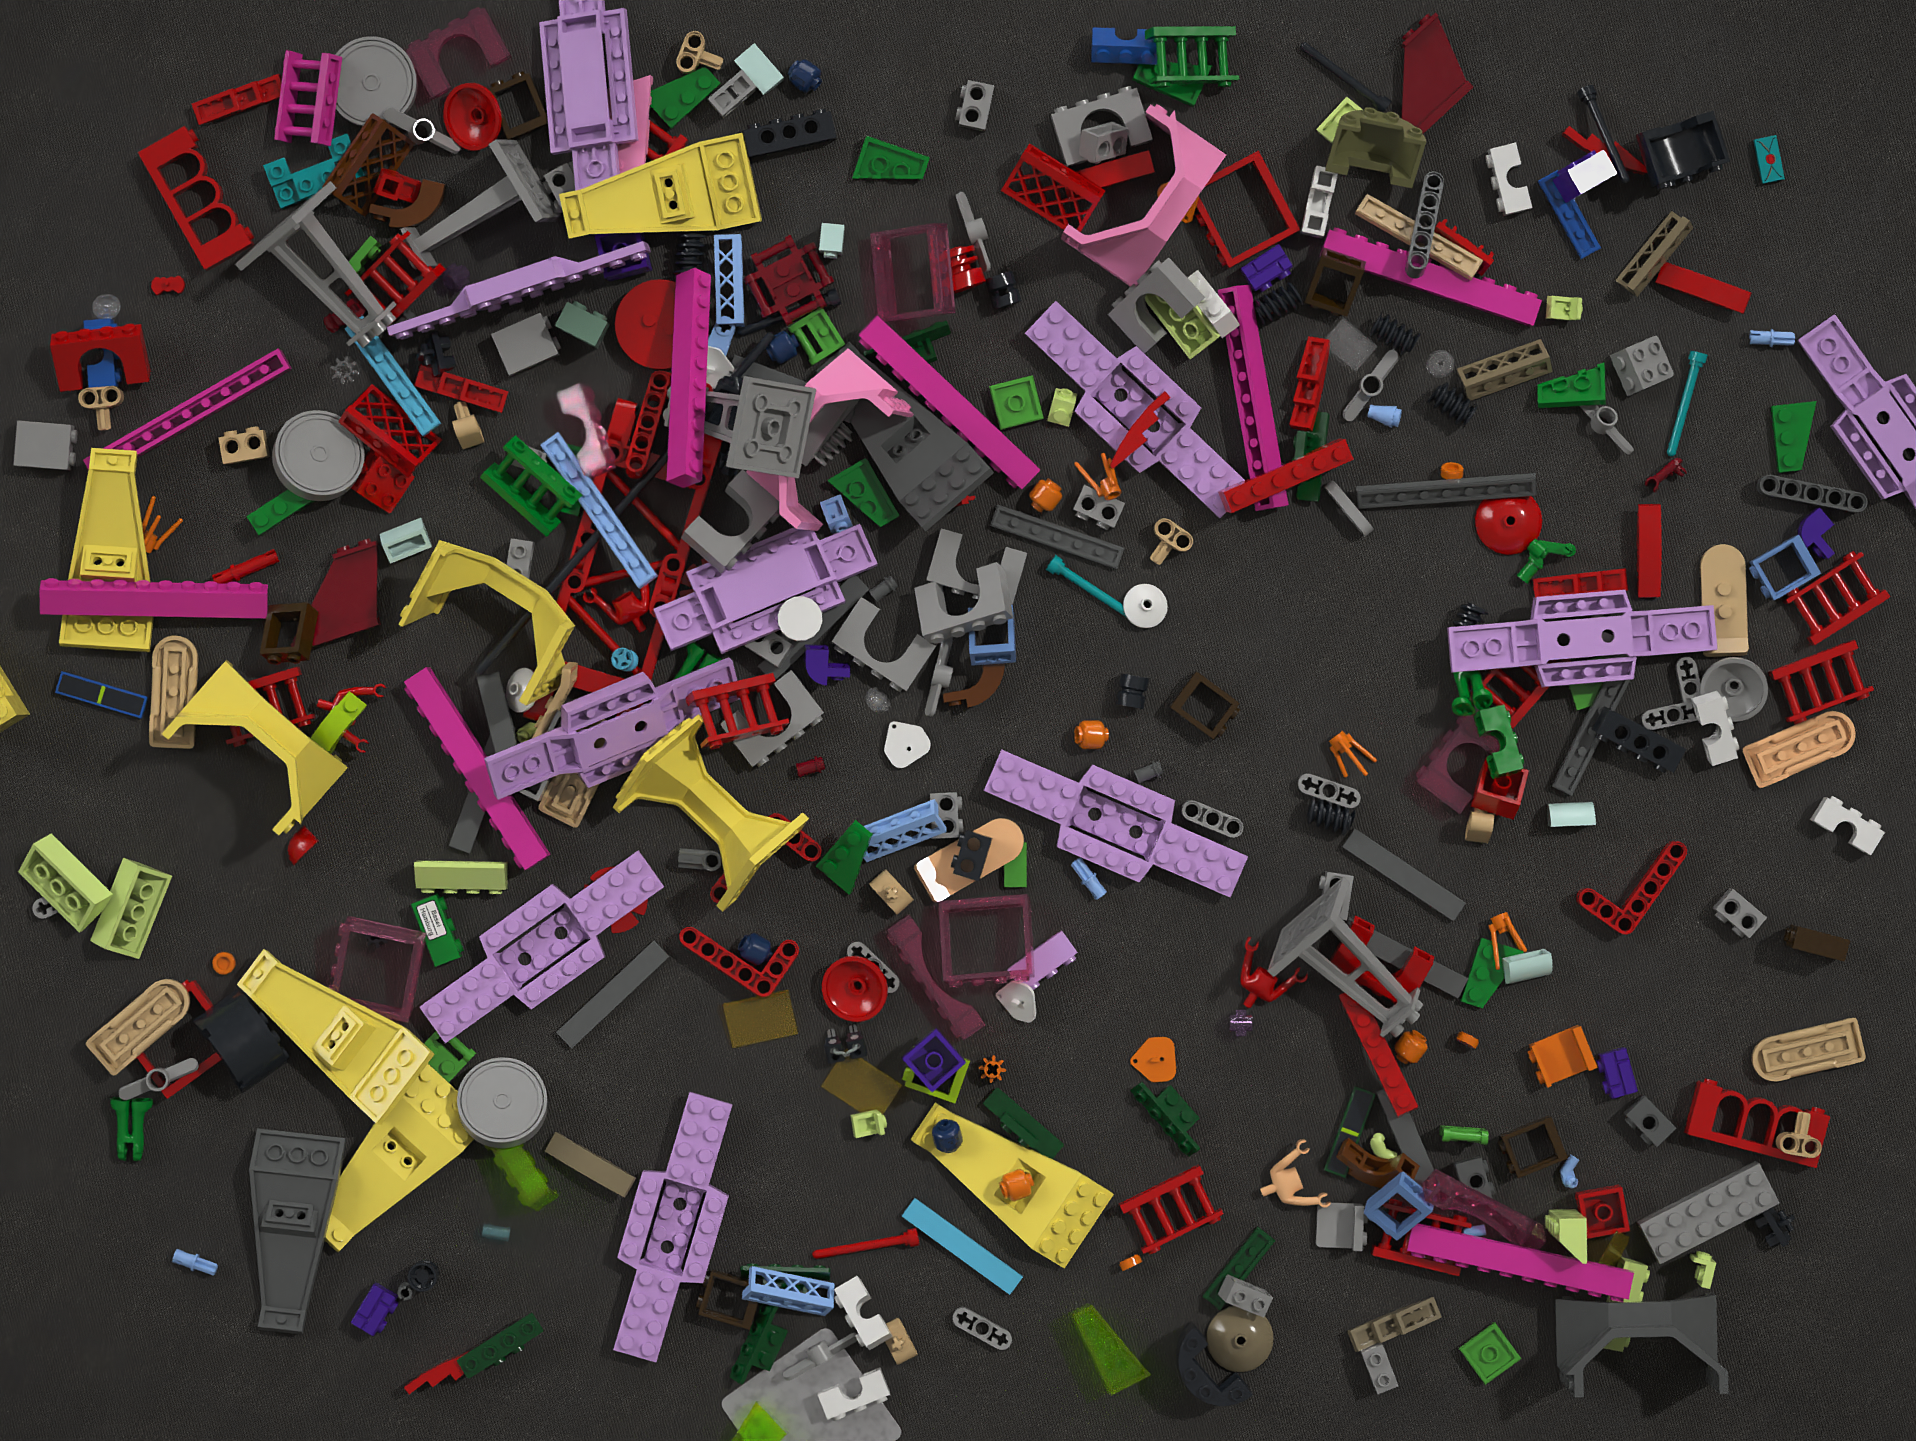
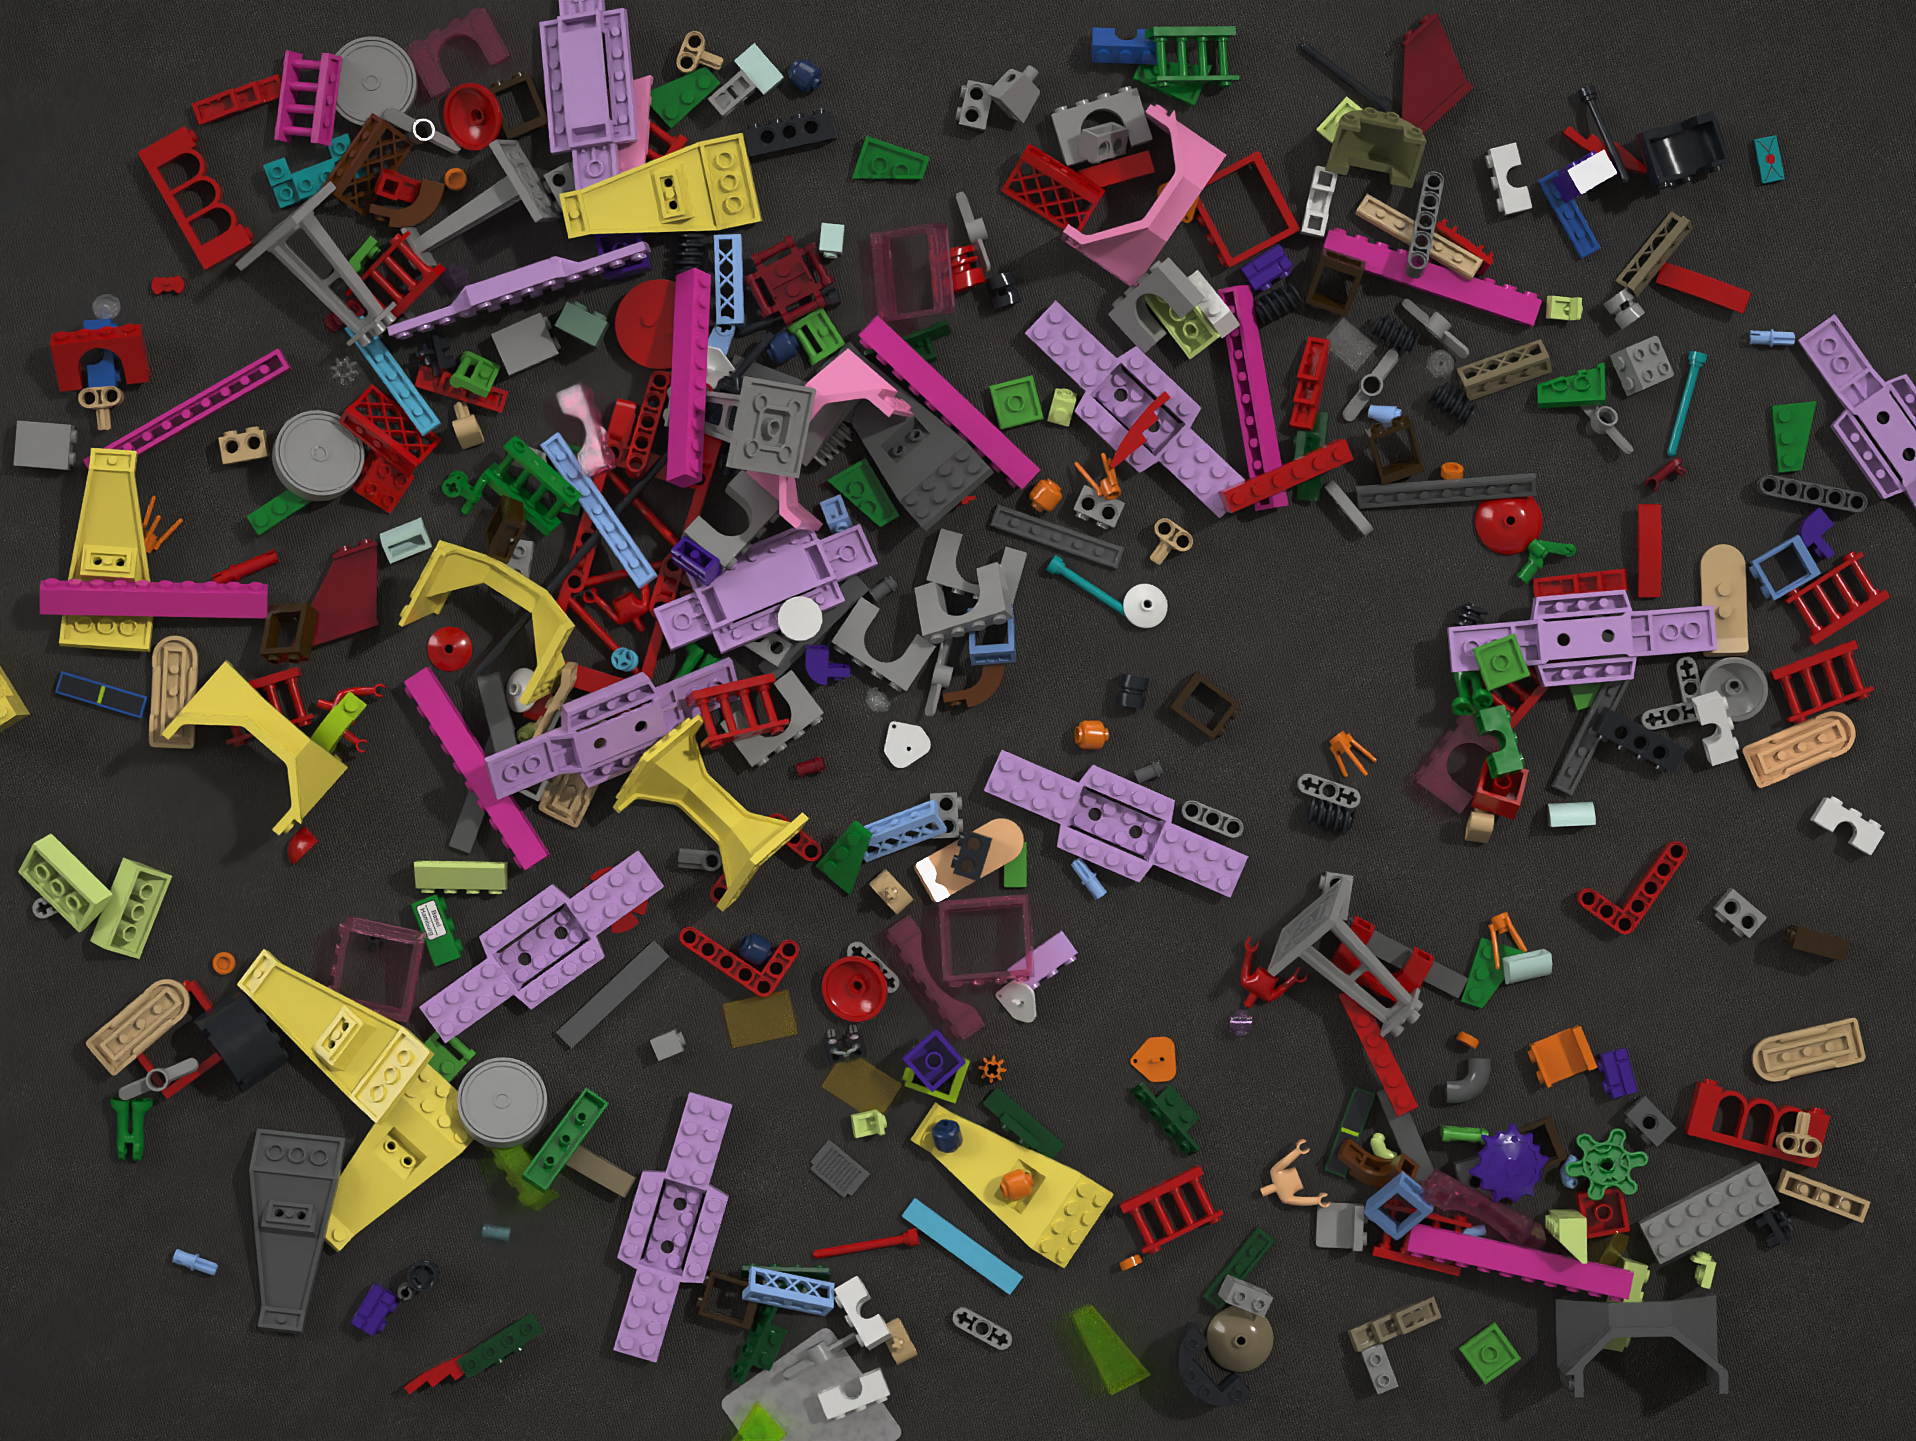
(455, 179): none -> orange tile
(461, 648): none -> red dish
(464, 489): none -> green piece
(482, 377): none -> bright green plate
(506, 523): none -> dark brown window
(565, 1140): none -> green piece
(668, 1044): none -> light grey brick
(696, 561): none -> dark purple brick
(838, 1169): none -> dark grey window
(1016, 93): none -> light grey torso
(1402, 468): none -> dark brown window
(1403, 874): dark grey tile -> none
(1410, 1047): orange head -> none
(1437, 326): none -> light grey piece
(1472, 1084): none -> dark grey cylinder
(1500, 662): none -> bright green plate
(1509, 1165): none -> dark purple piece
(1609, 1151): none -> green plate
(1629, 314): none -> light grey wheel
(1822, 1195): none -> tan brick

